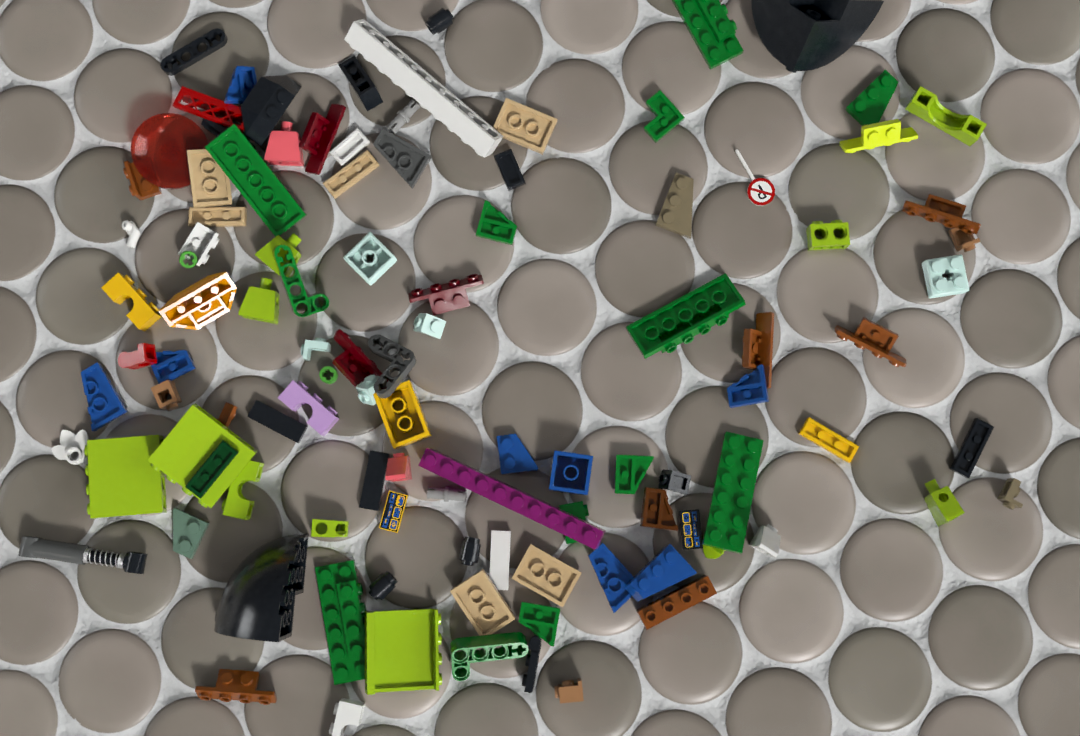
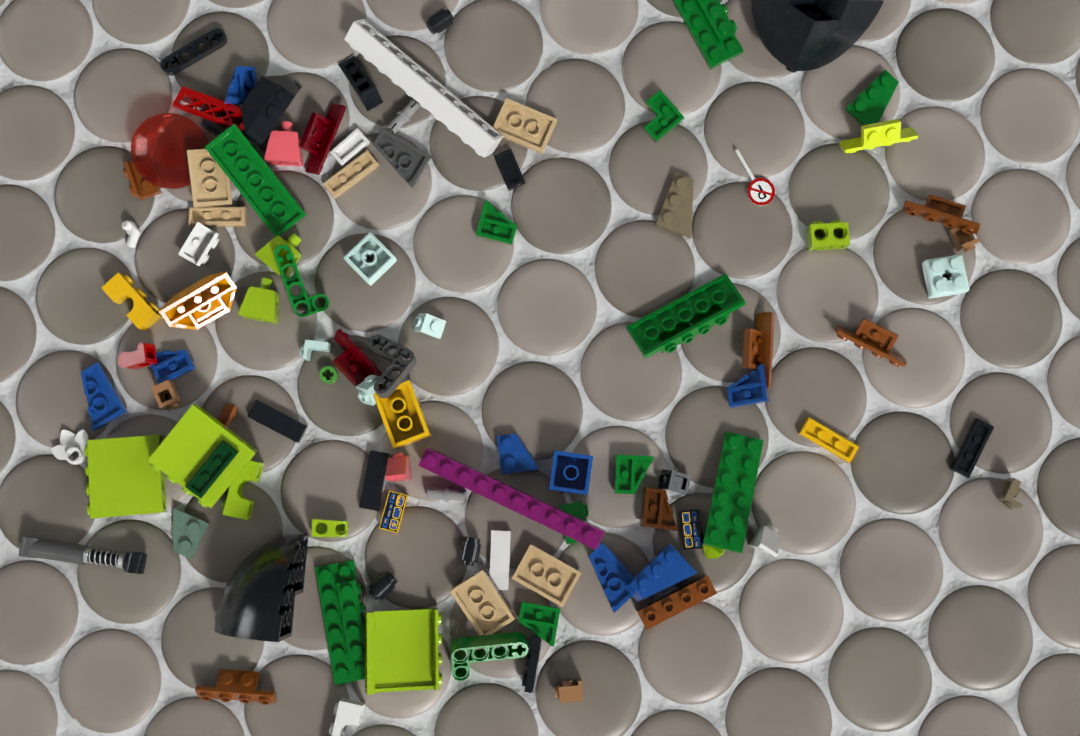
(182, 257): bright green bush -> none
(297, 395): lavender arch -> none
(447, 296): bracket -> none
(943, 510): lime torso -> none
(962, 127): lime arch -> none

